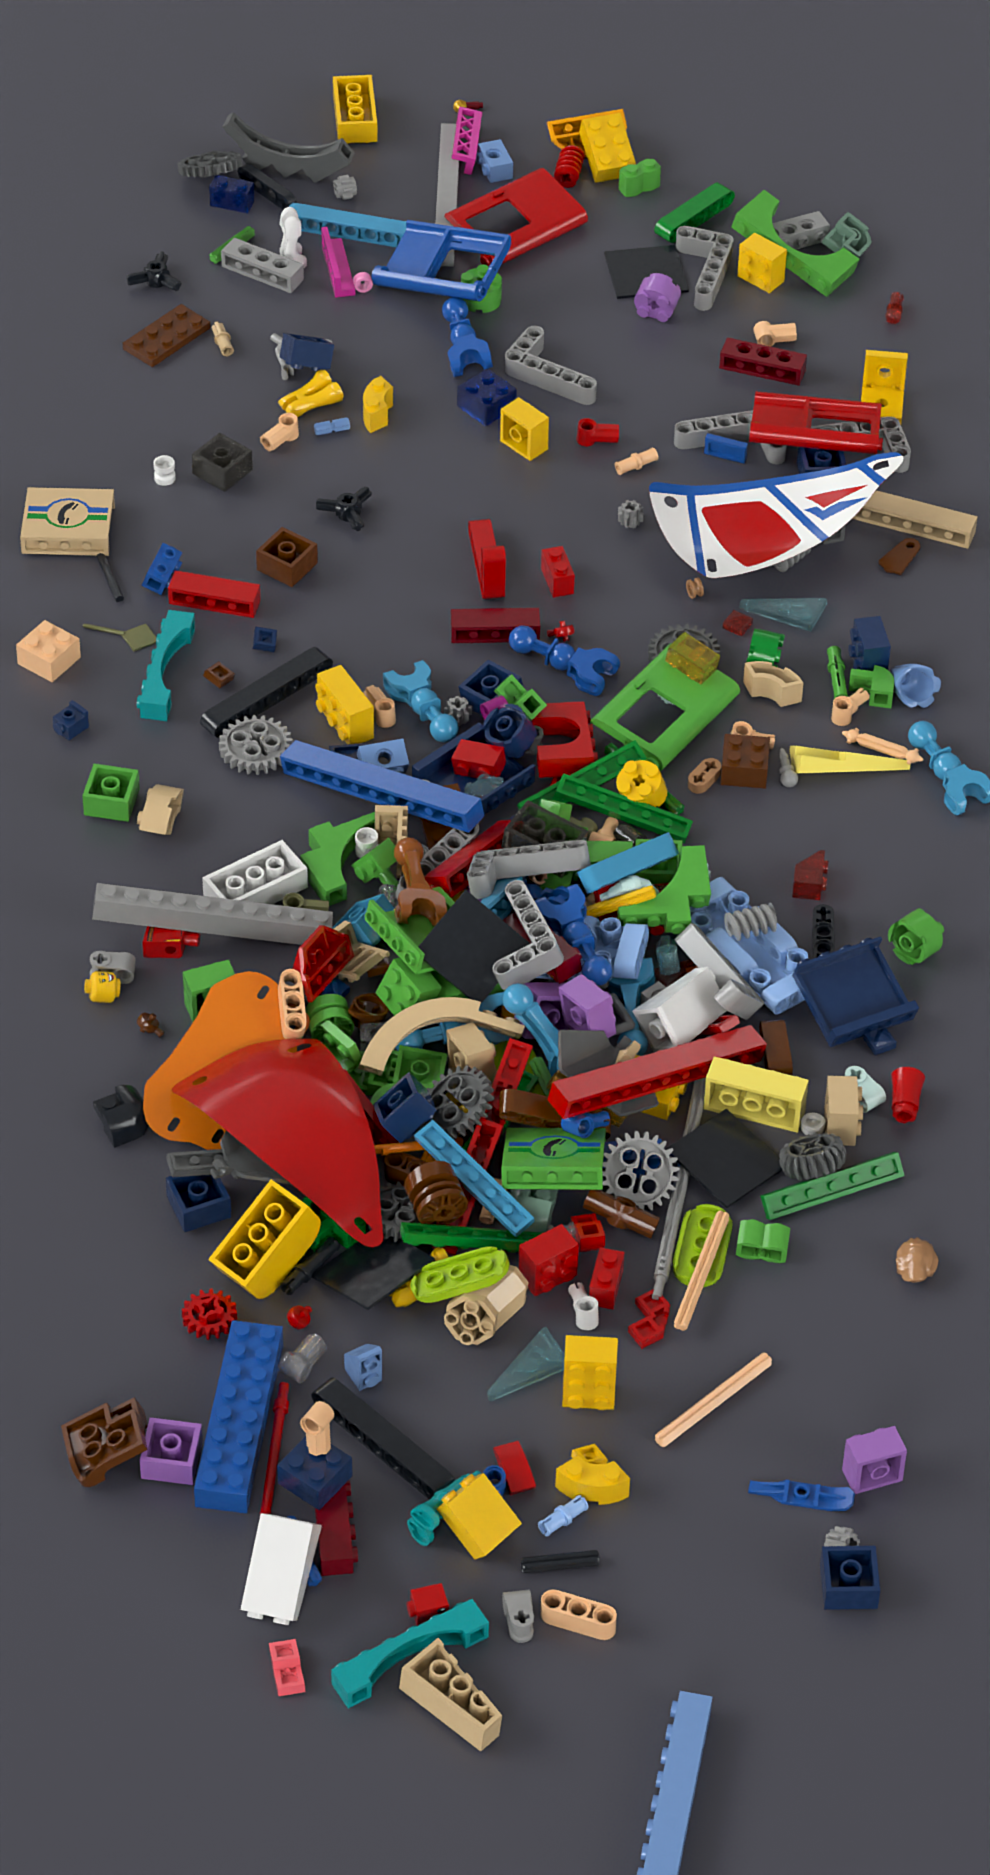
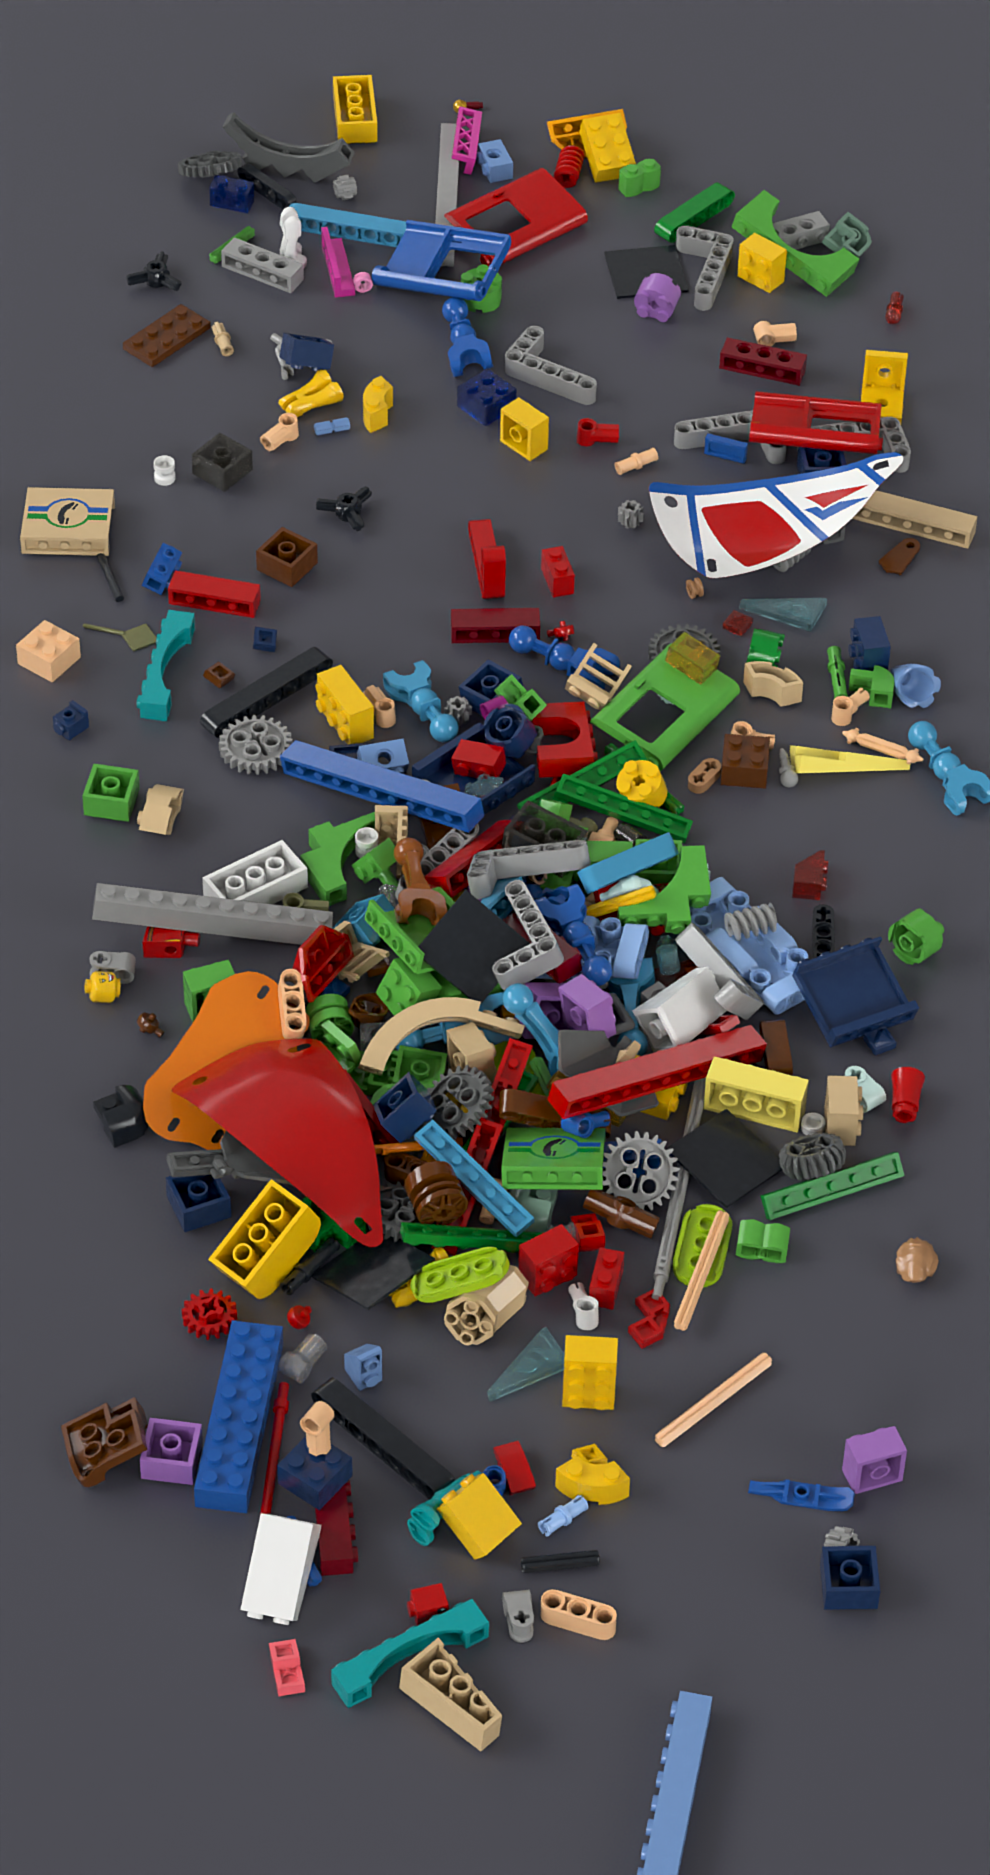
(589, 692): none -> tan plate

